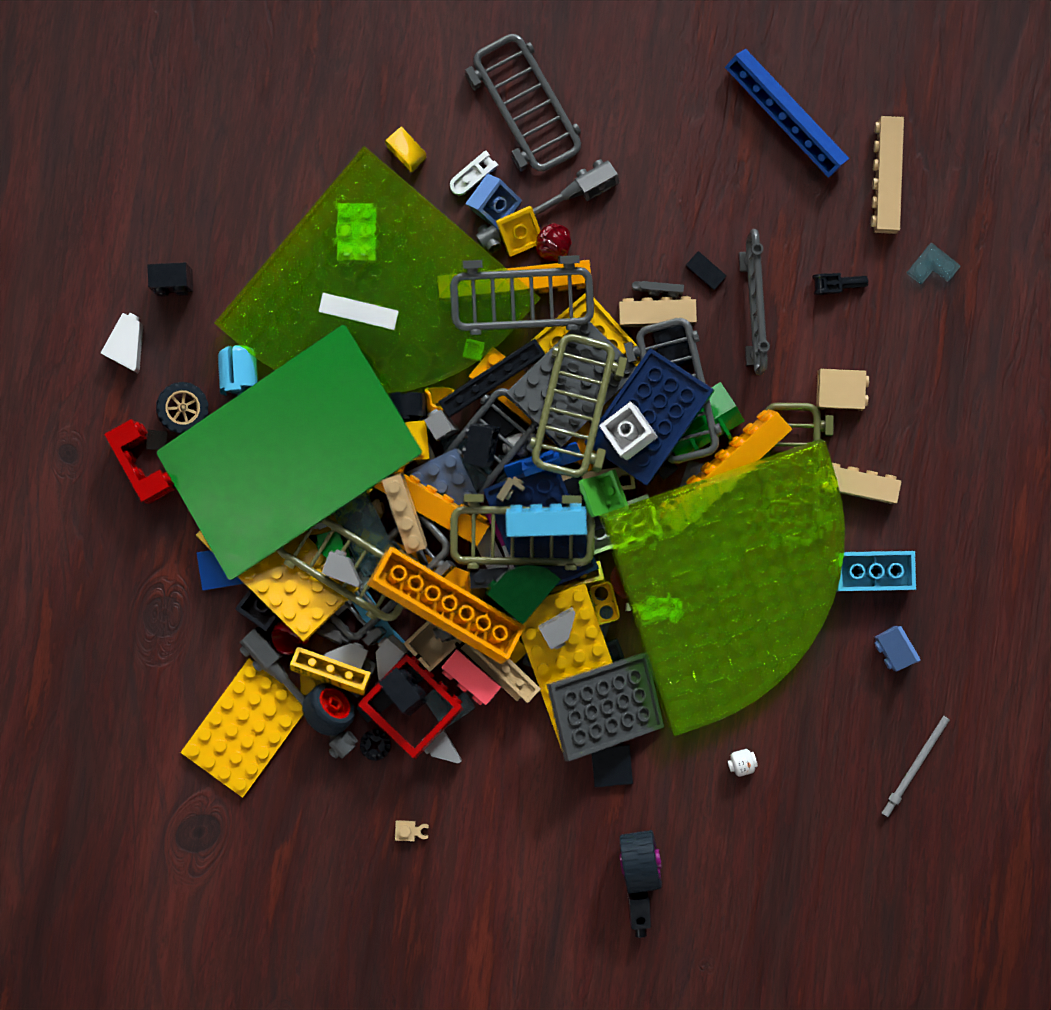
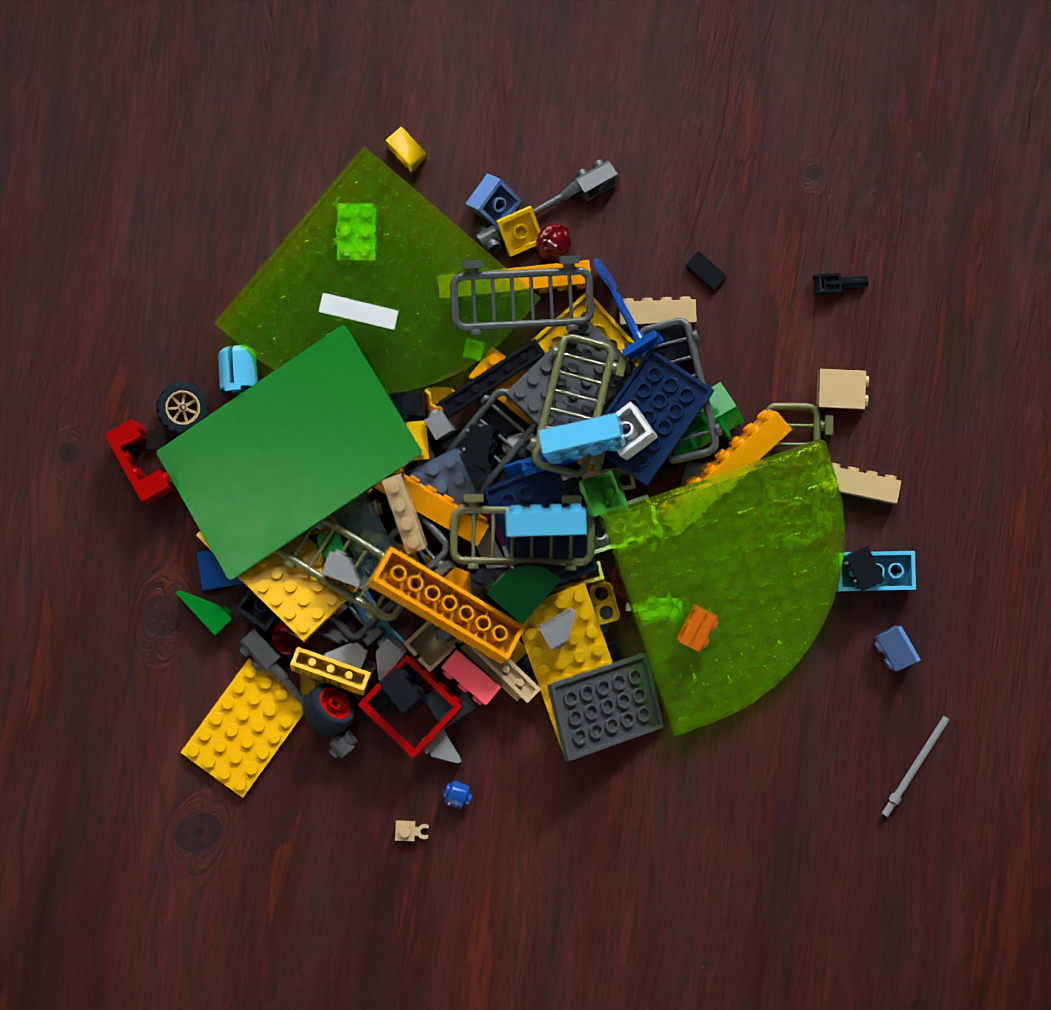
(125, 342): white slope -> none
(170, 278): black brick -> none
(211, 614): none -> green slope
(384, 746): black gear -> none
(457, 794): none -> blue head
(472, 174): white plate -> none
(506, 491): dark tan bracket -> none
(521, 158): dark grey bar -> none
(582, 438): none -> medium azure brick
(612, 766): black tile -> none
(639, 913): black torso -> none
(640, 861): black wheel -> none
(642, 343): none -> blue piece
(657, 288): dark grey hinge -> none
(697, 628): none -> orange brick
(742, 762): white head -> none
(751, 262): dark grey bar -> none
(786, 112): blue brick -> none
(863, 568): none -> black brick
(888, 174): tan brick -> none
(933, 260): clear light blue plate -> none

